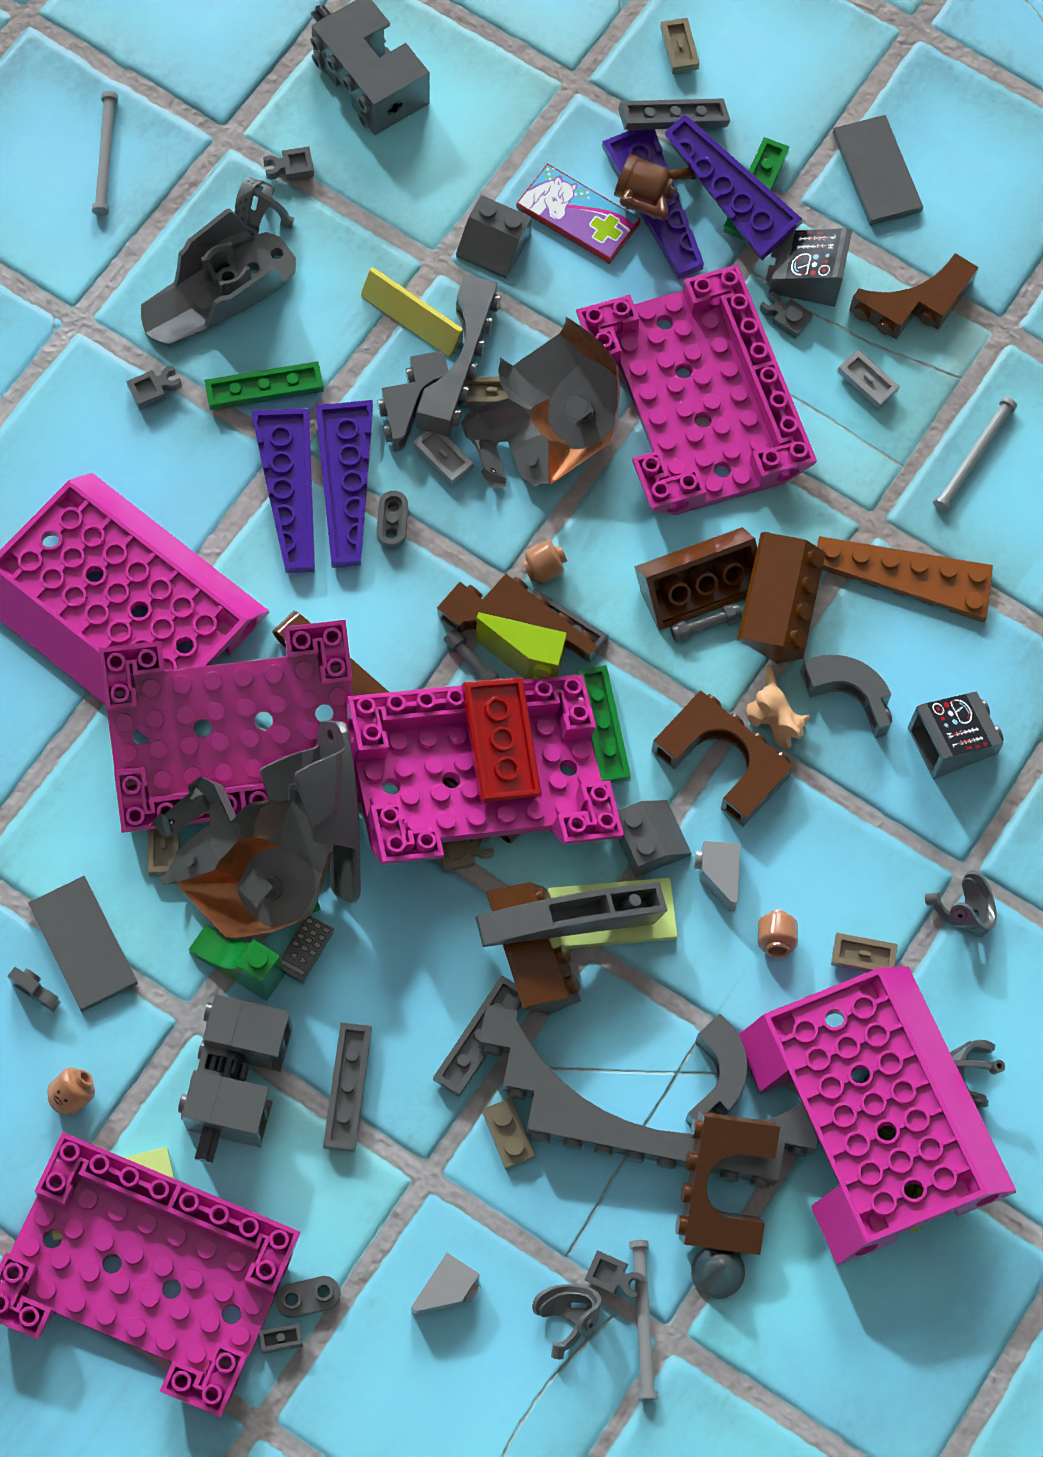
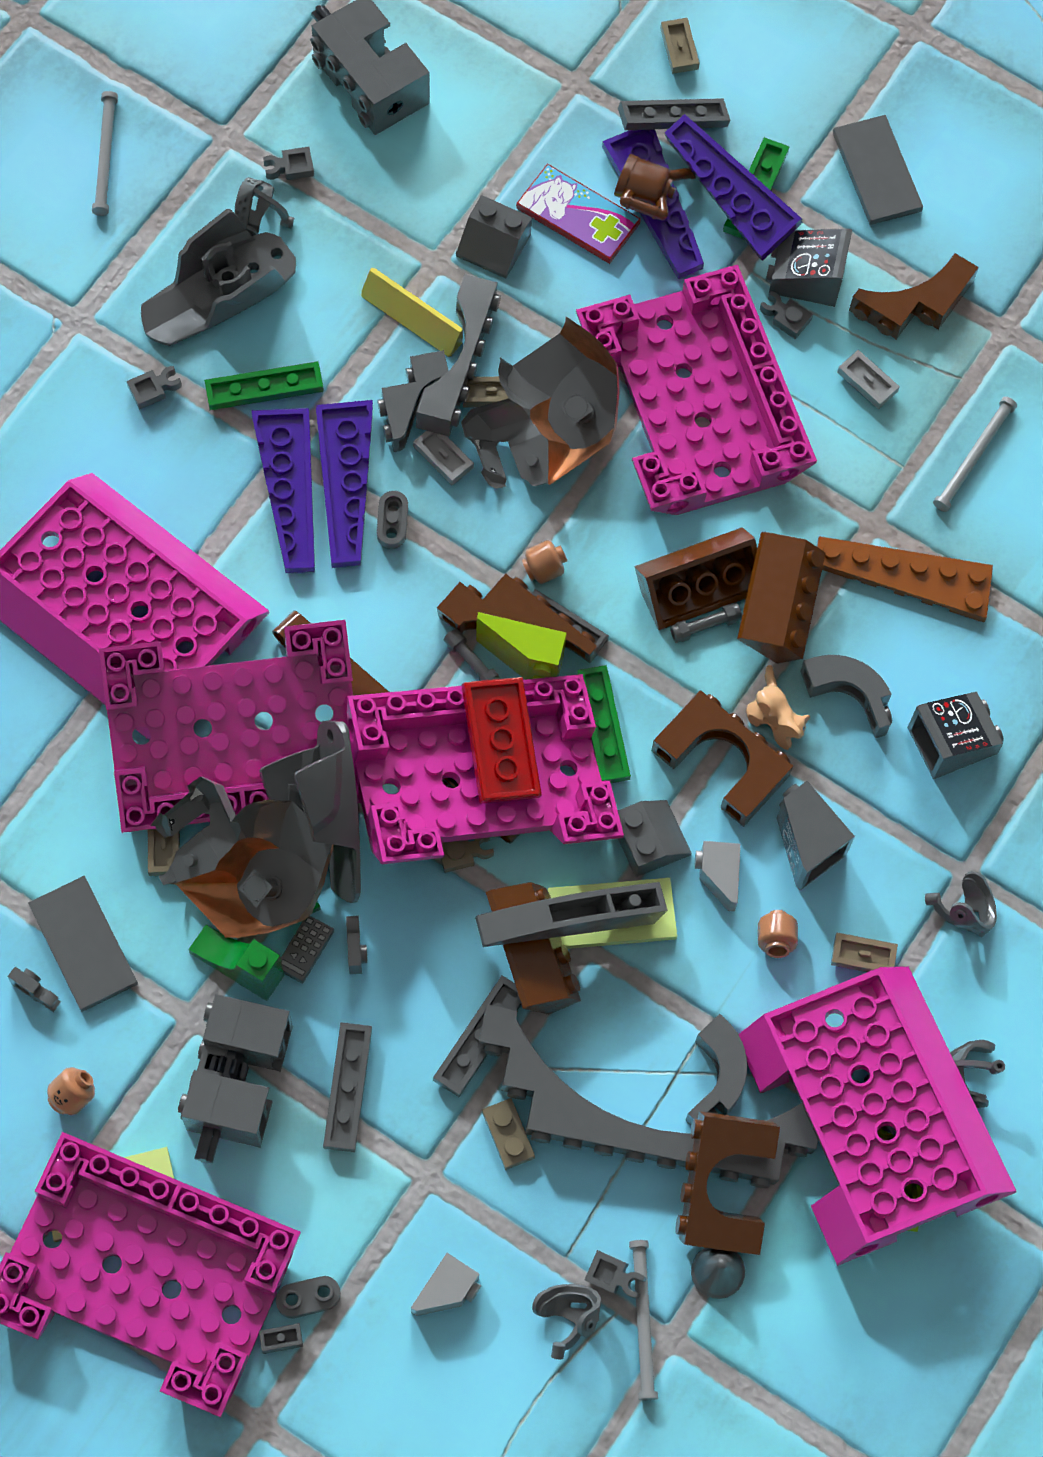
(356, 953): none -> dark grey plate
(811, 833): none -> dark grey slope

